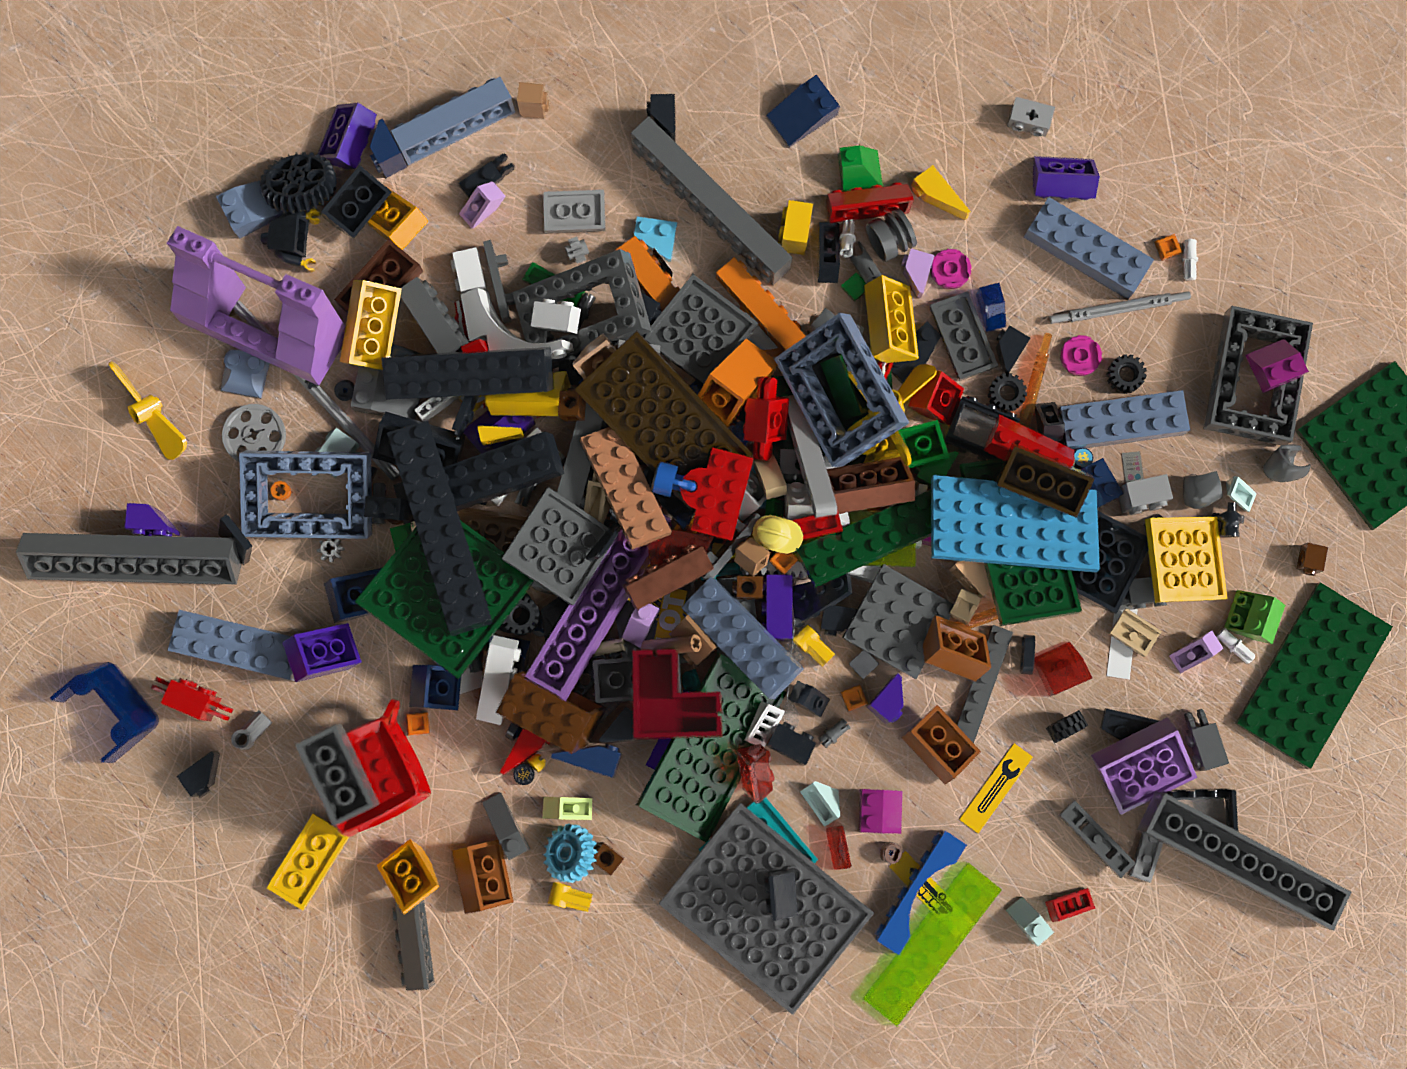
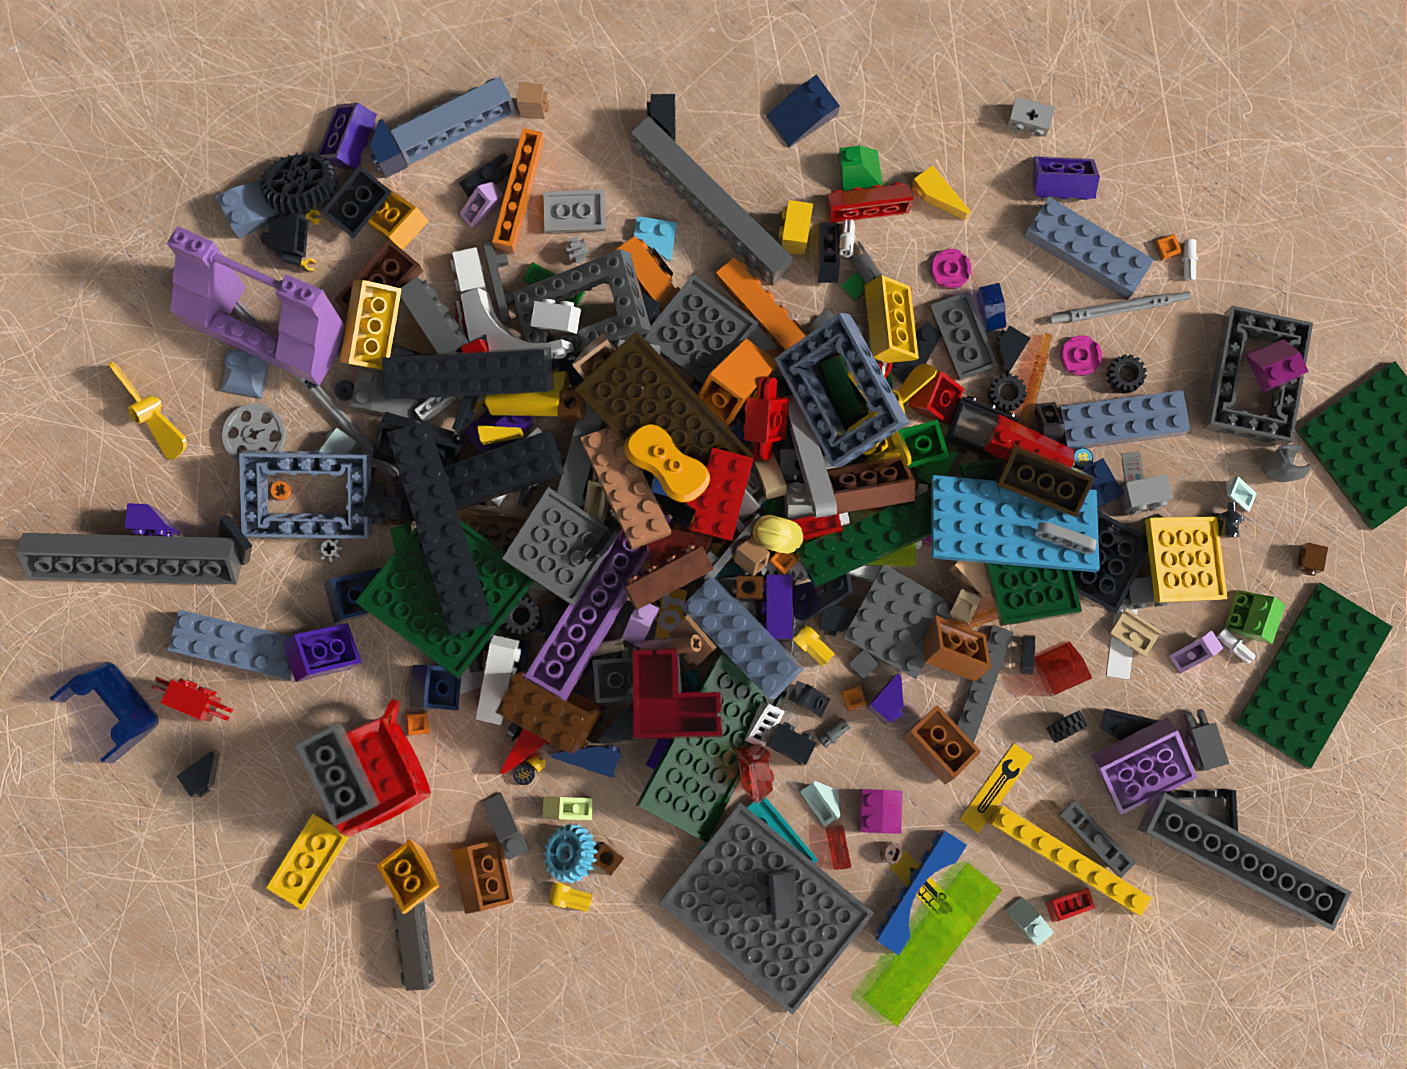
(253, 729): light grey piece -> none
(518, 191): none -> orange brick
(585, 305): dark grey pin -> none
(678, 474): none -> light orange plate
(891, 235): dark grey wheel -> none
(917, 269): lavender slope -> none
(1066, 538): none -> light grey beam
(1070, 860): none -> yellow brick
(1146, 858): light grey tile -> none
(1201, 490): dark grey piece -> none

